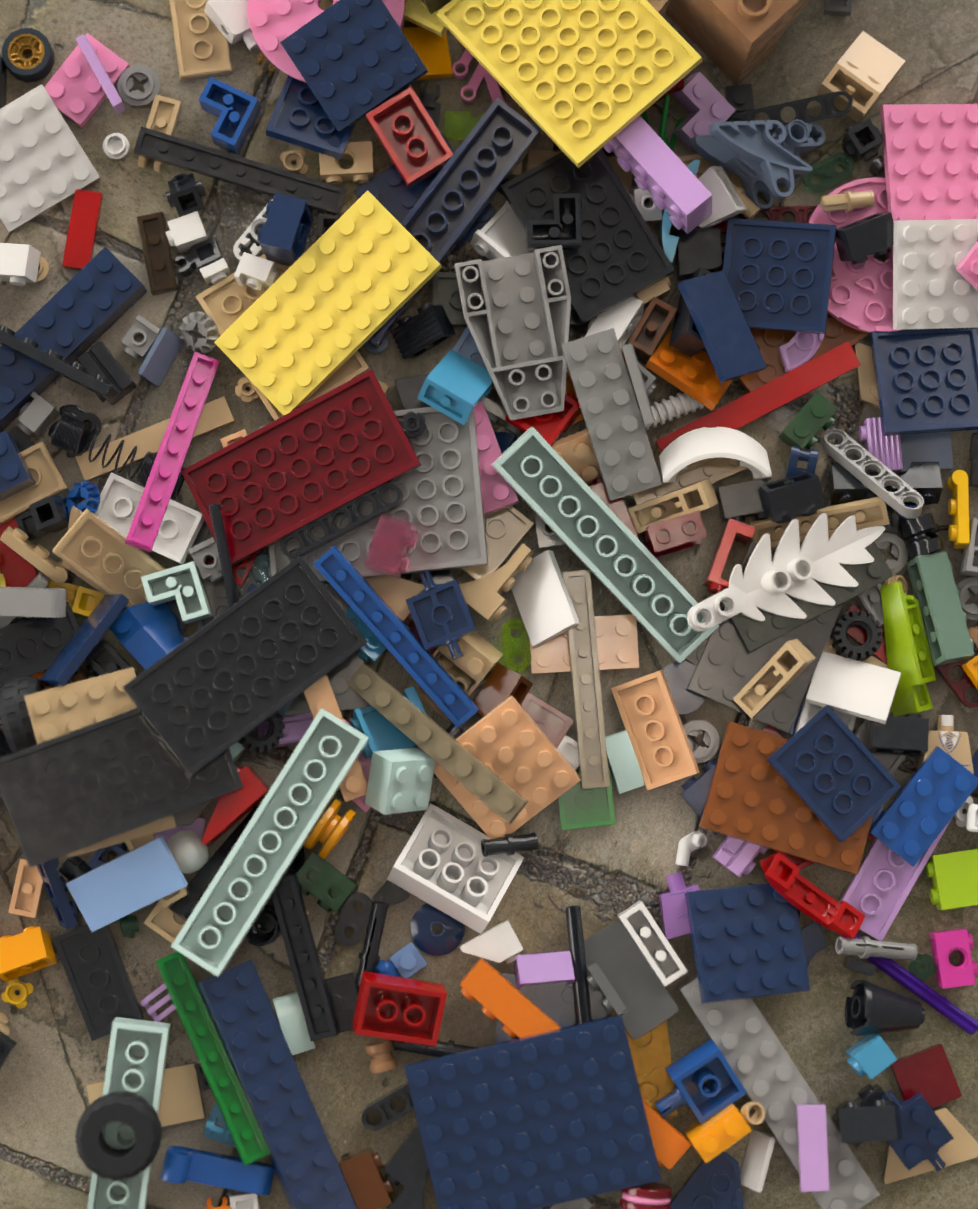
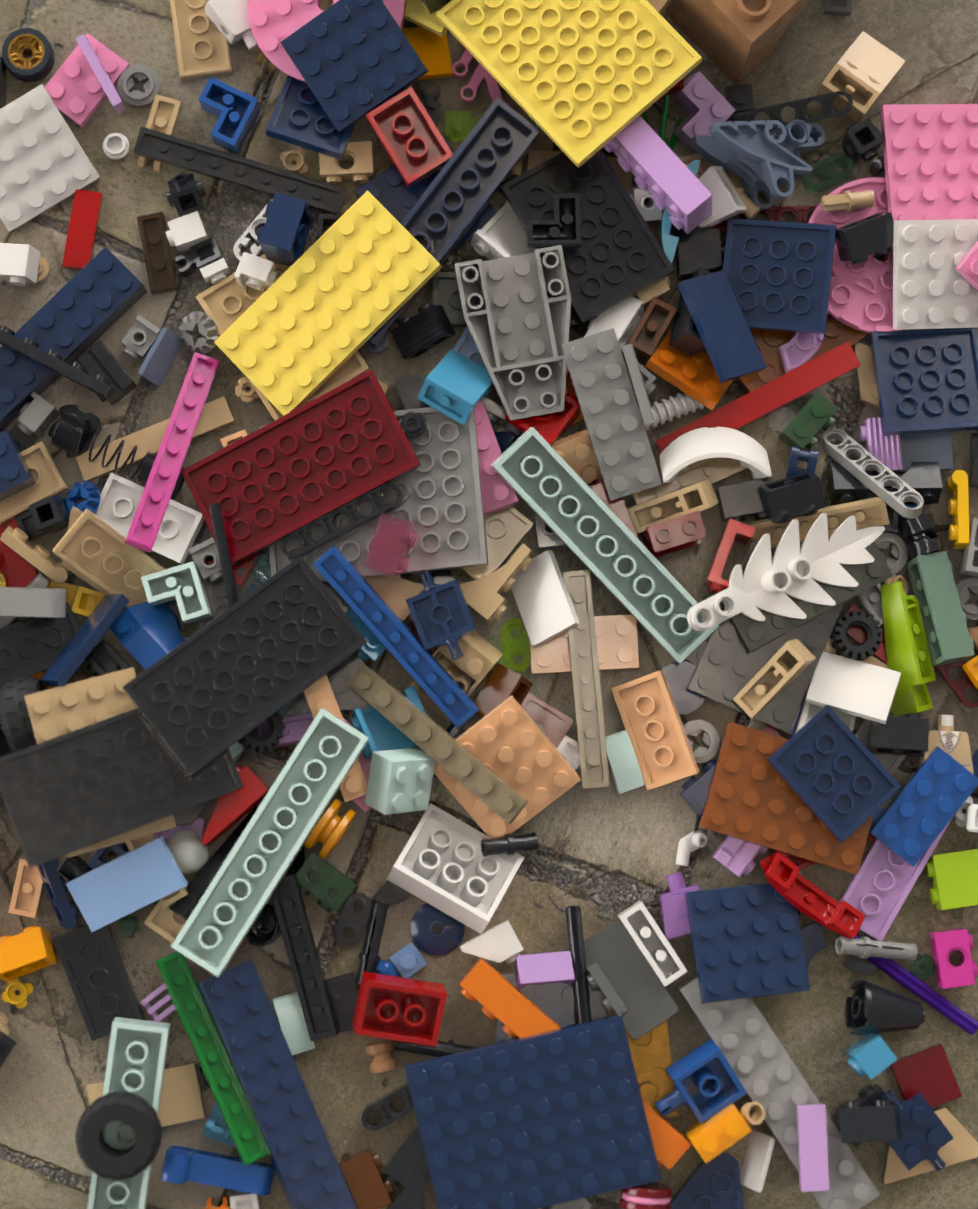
(586, 807): green plate -> none

